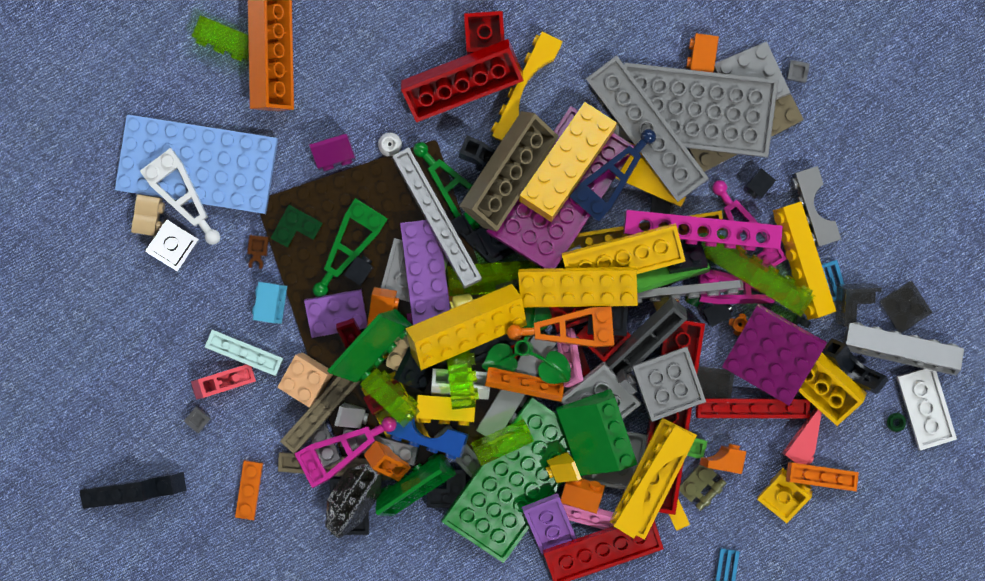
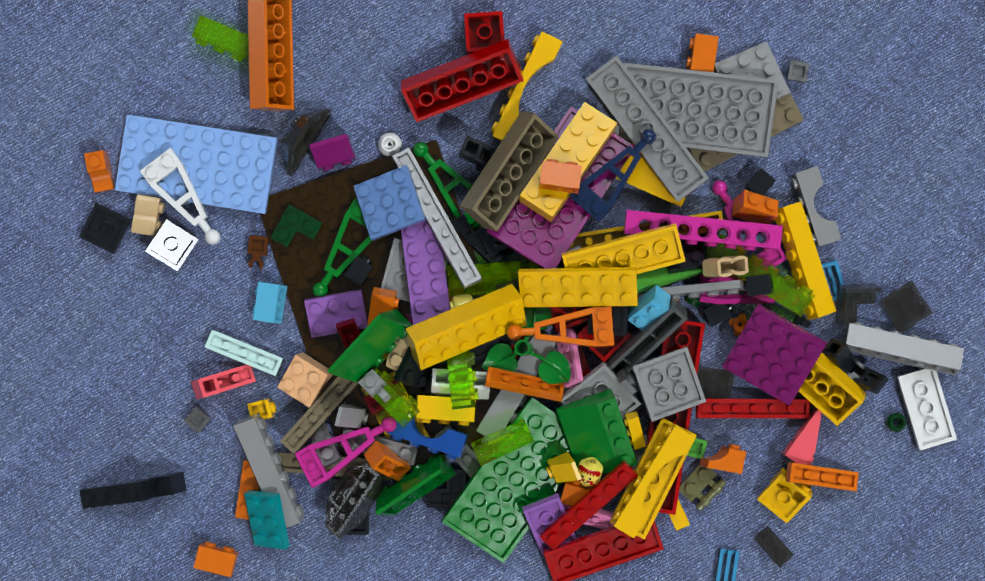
(99, 170): none -> orange arch
(105, 228): none -> black plate
(216, 559): none -> orange brick
(263, 407): none -> yellow bracket
(267, 465): none -> light grey brick
(267, 519): none -> teal plate
(303, 132): none -> clear smoke wedge
(373, 385): none -> light grey plate
(389, 202): none -> medium blue plate
(560, 176): none -> orange brick
(588, 505): none -> red plate
(590, 471): none -> light yellow head
(634, 430): none -> yellow piece
(650, 307): none -> medium azure brick
(725, 266): none -> tan brick
(755, 207): none -> orange brick
(758, 284): none -> black brick
(773, 546): none -> clear smoke plate

